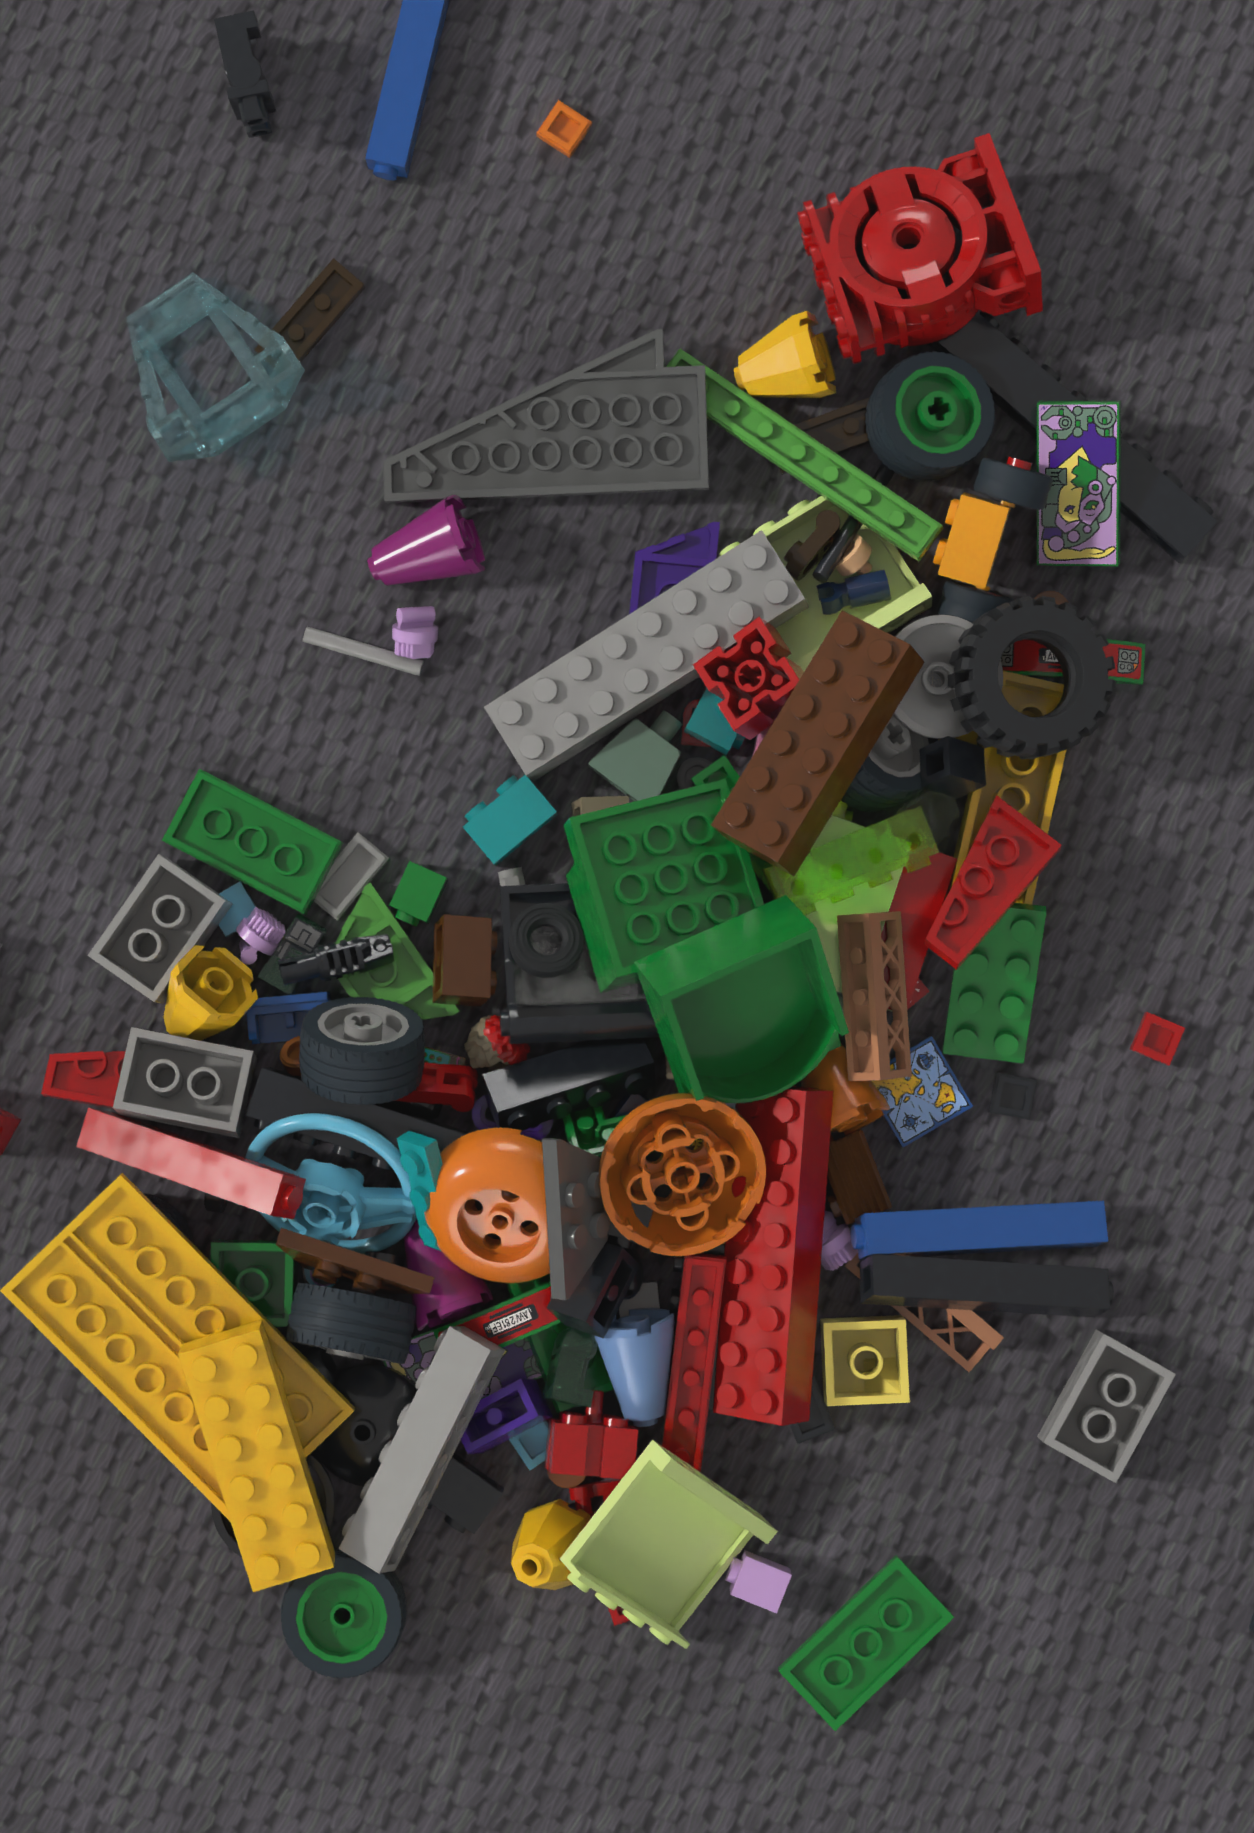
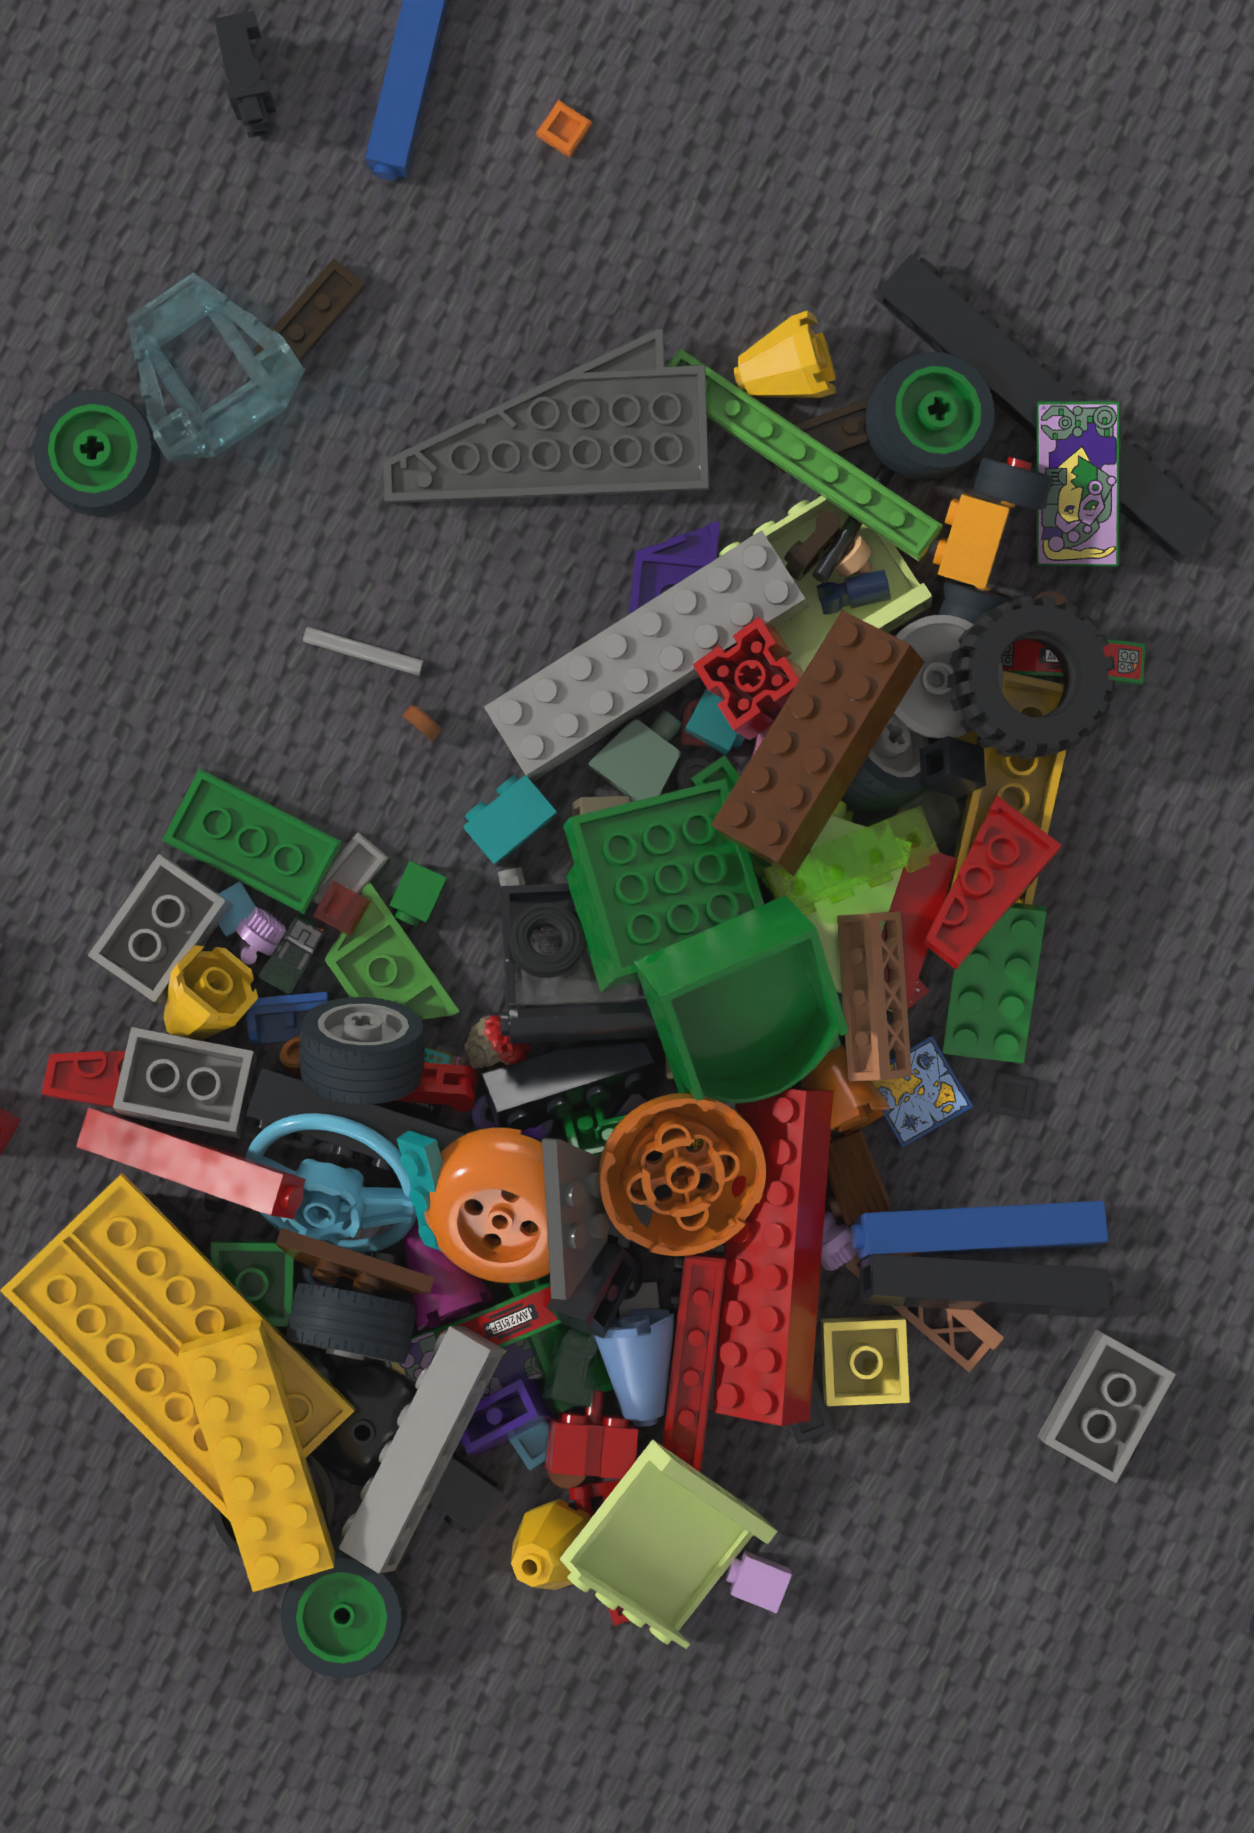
(75, 431): none -> wheel
(339, 959): black hinge -> none
(342, 908): none -> clear red tile
(415, 632): lavender piece -> none
(422, 722): none -> dark orange tile
(430, 547): magenta cone -> none
(463, 960): reddish brown brick -> none
(865, 1643): green plate -> none
(920, 209): red brick -> none
(1157, 1038): red plate -> none

